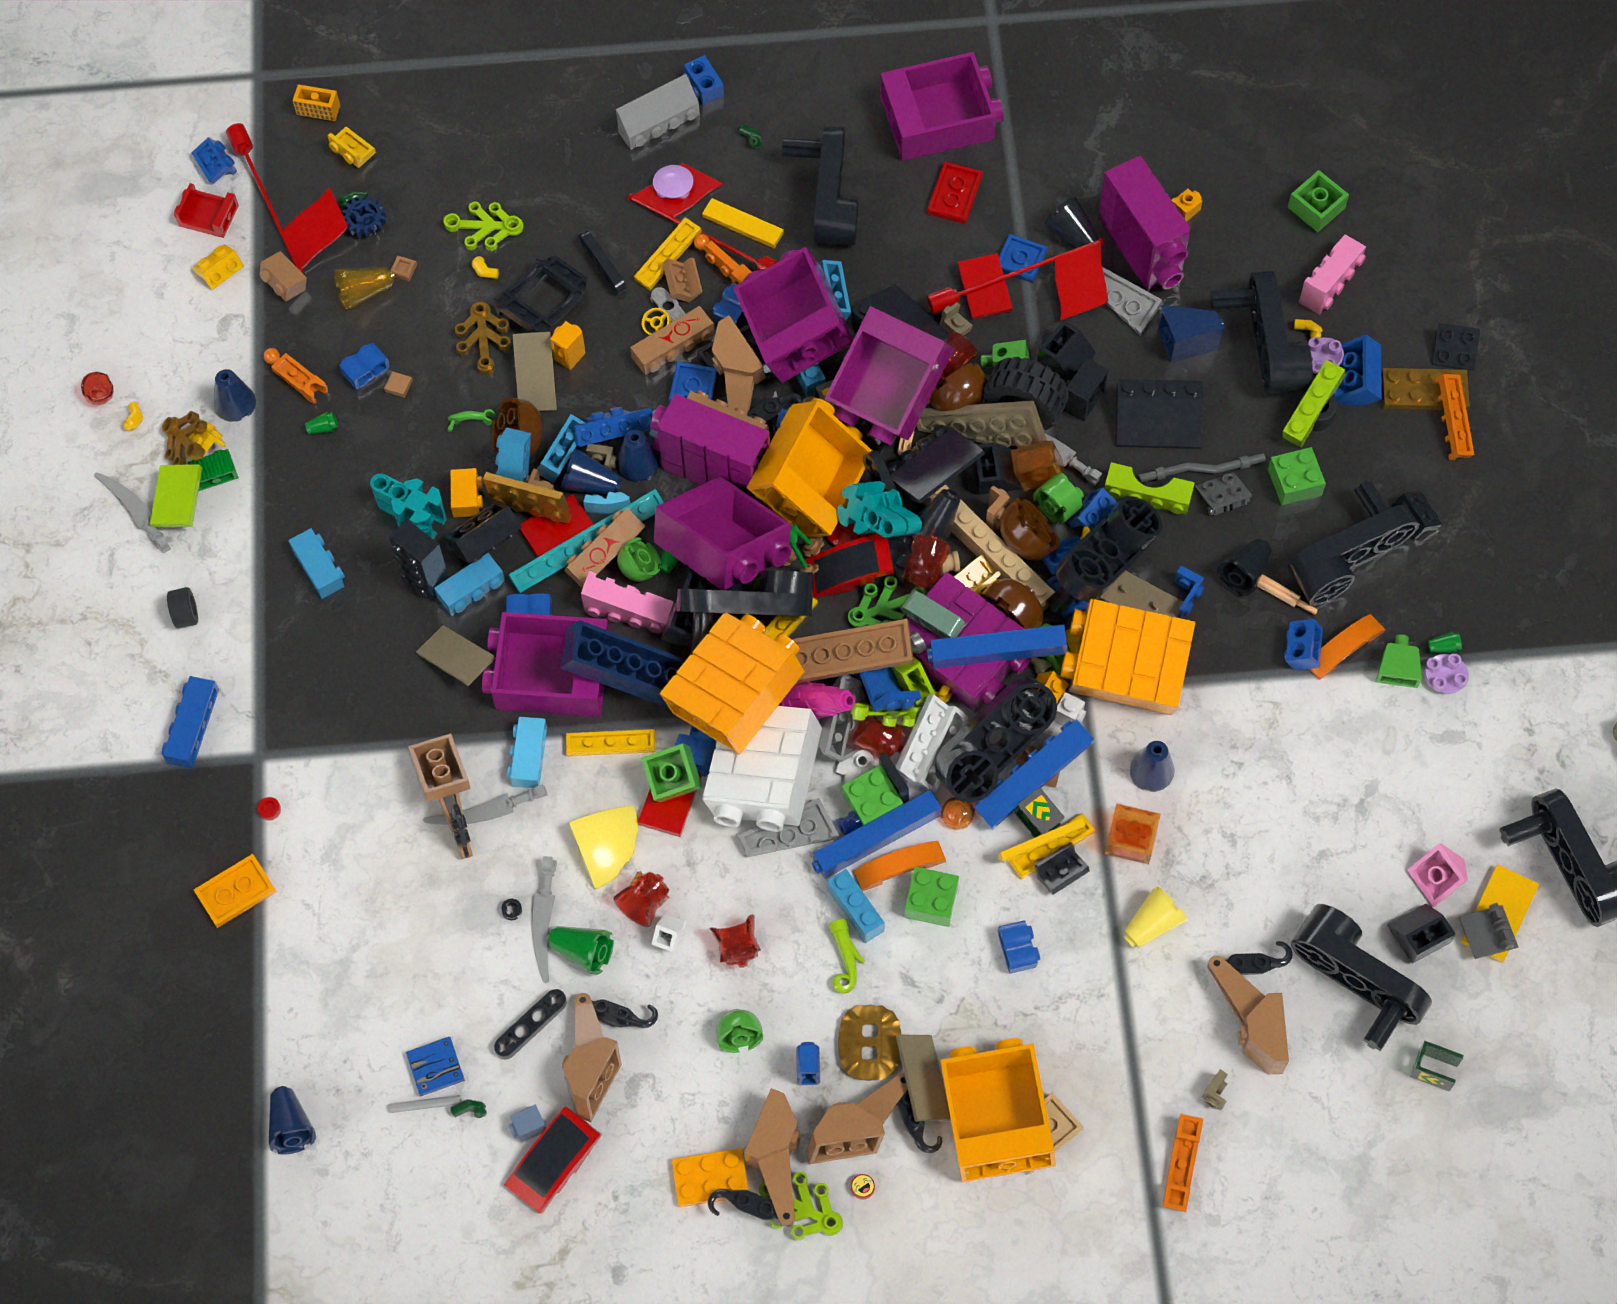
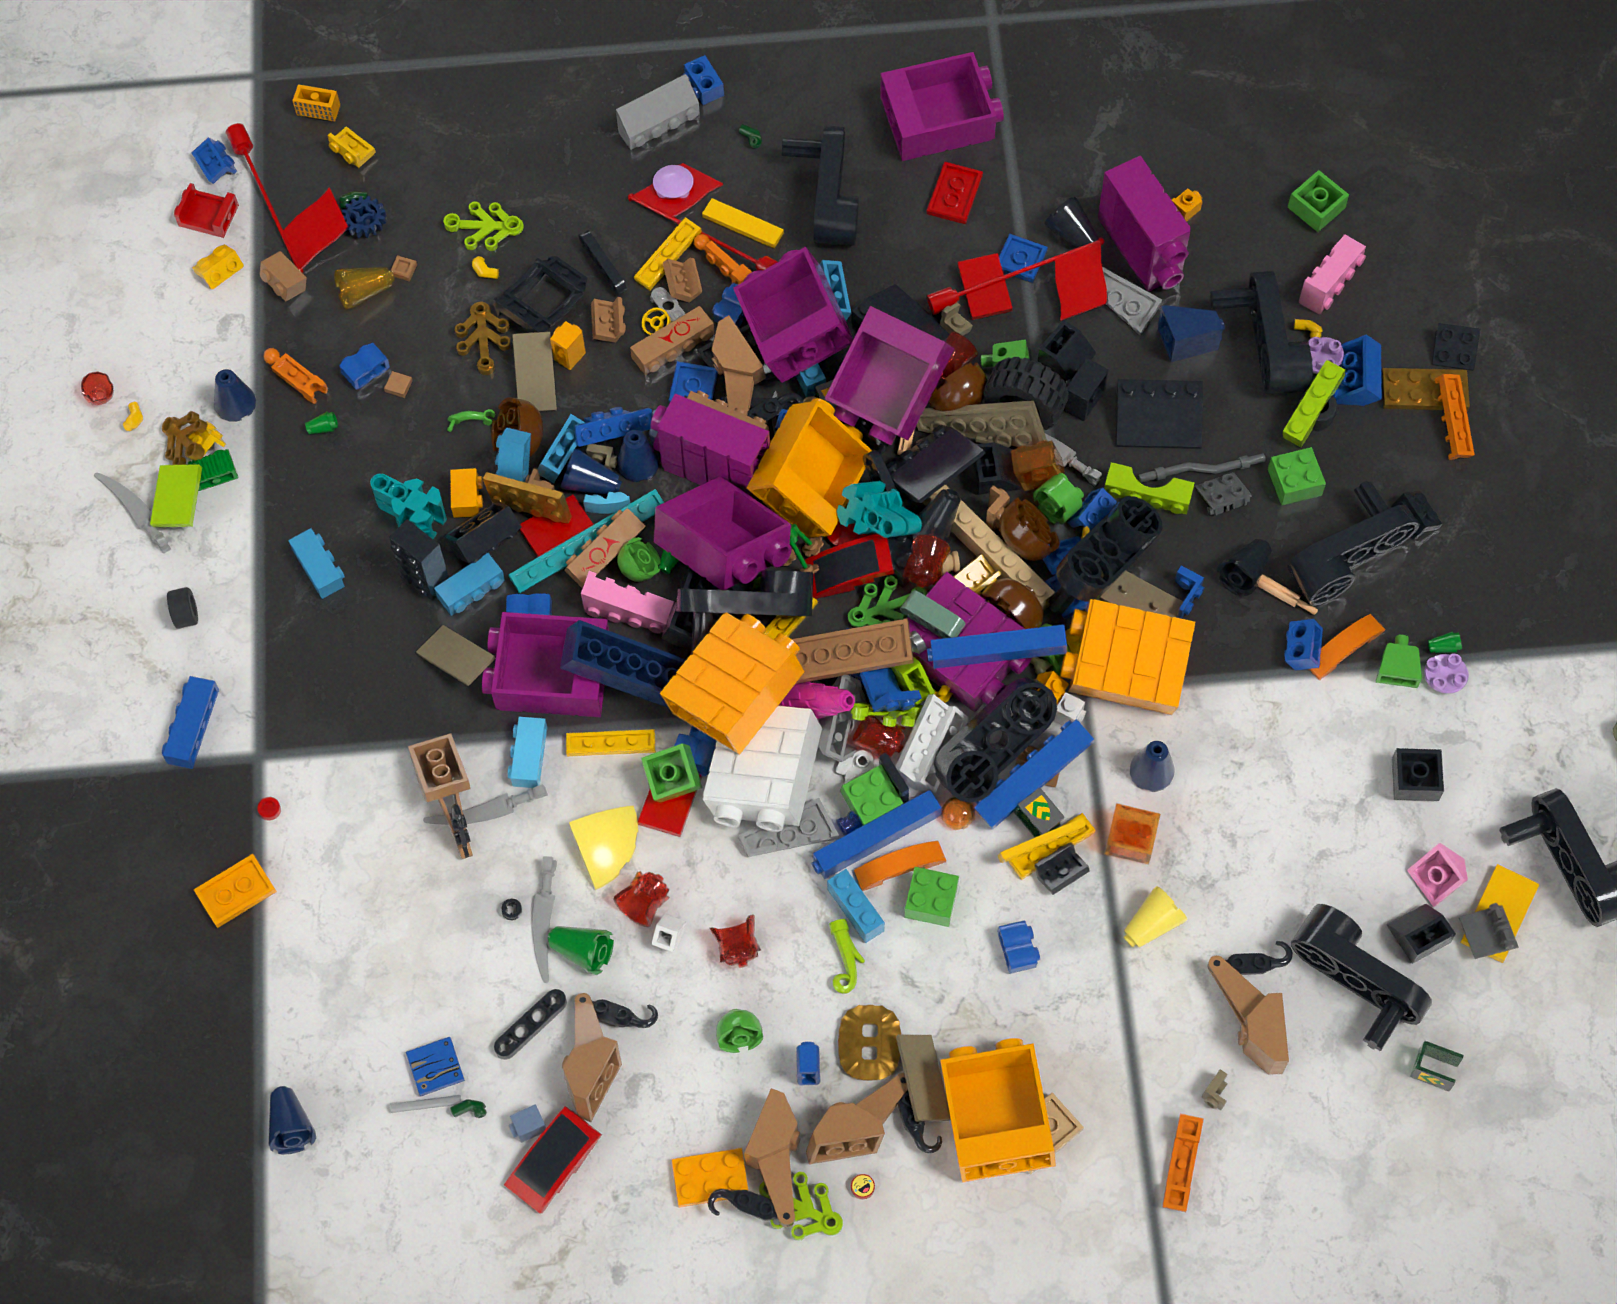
(607, 319): none -> medium nougat bracket
(1417, 774): none -> black brick

